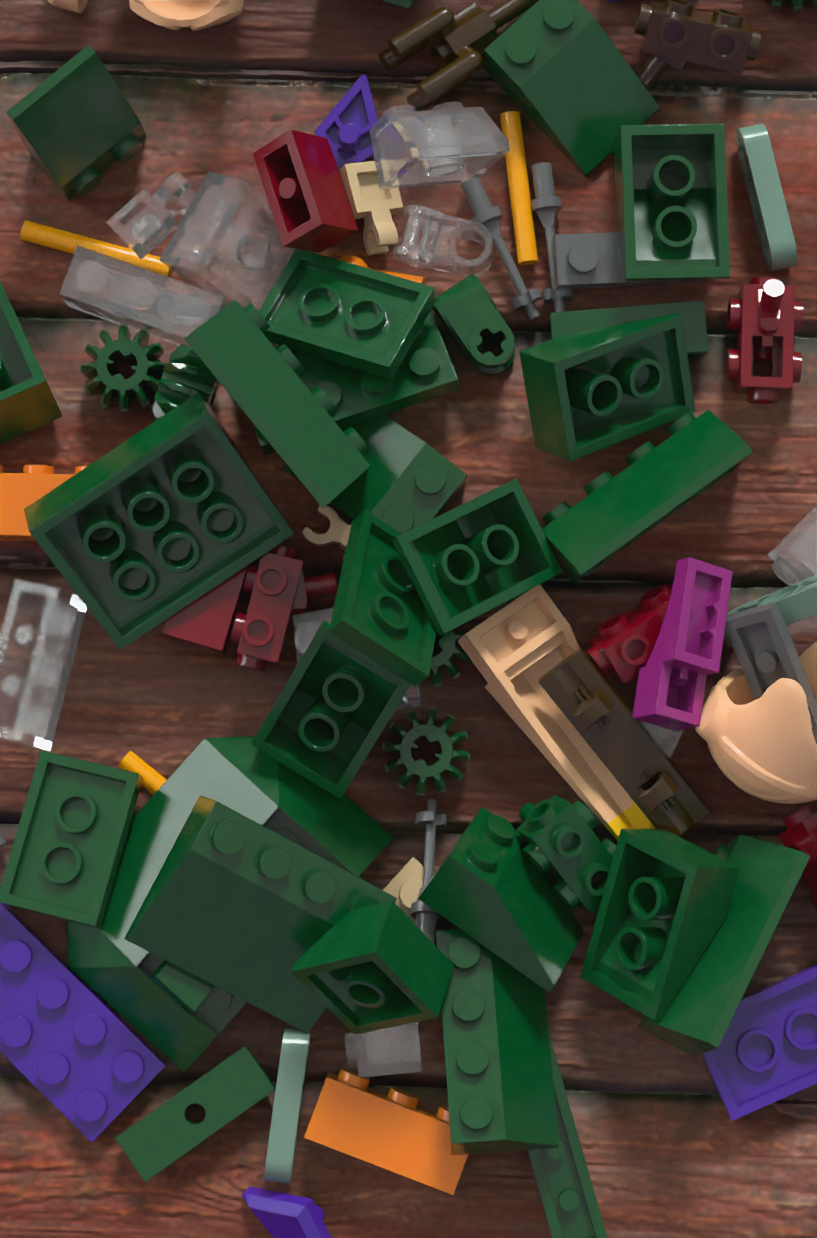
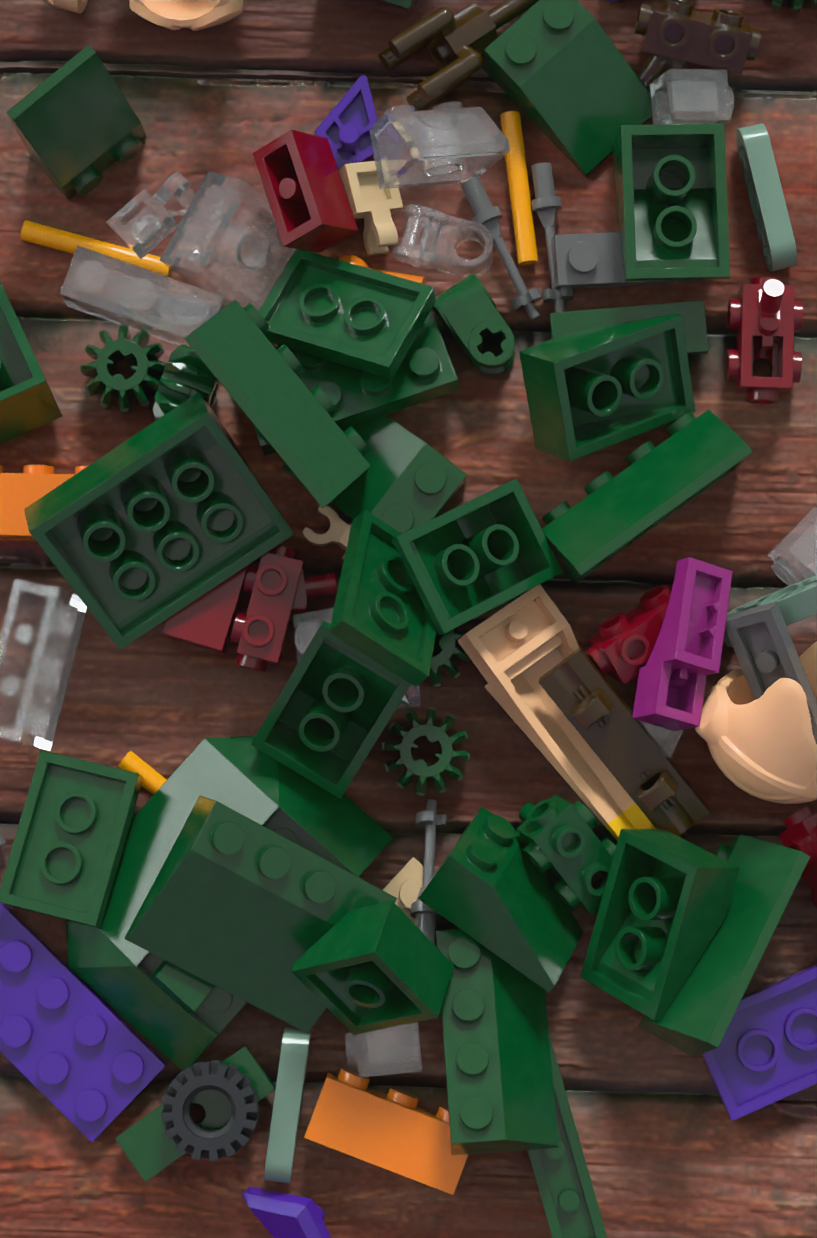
(206, 1143): none -> black tyre
(692, 97): none -> clear brick

